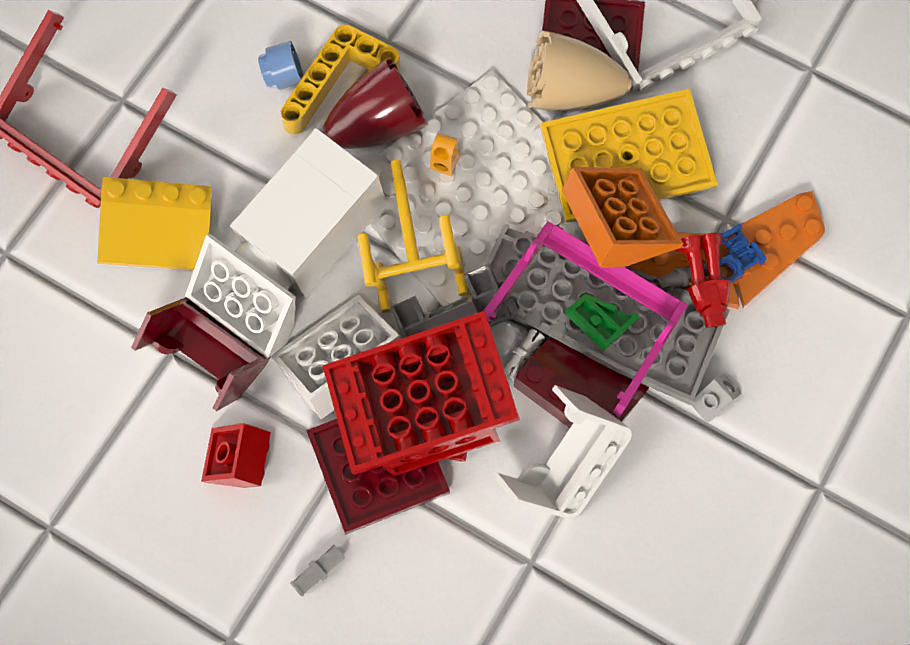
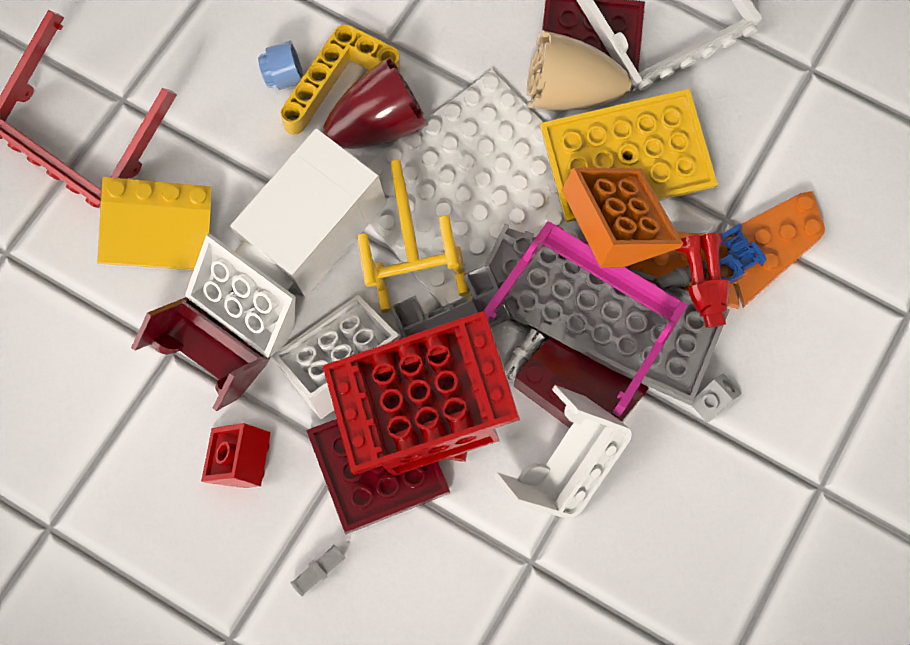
(444, 152): light orange leg -> none
(600, 320): green wing -> none

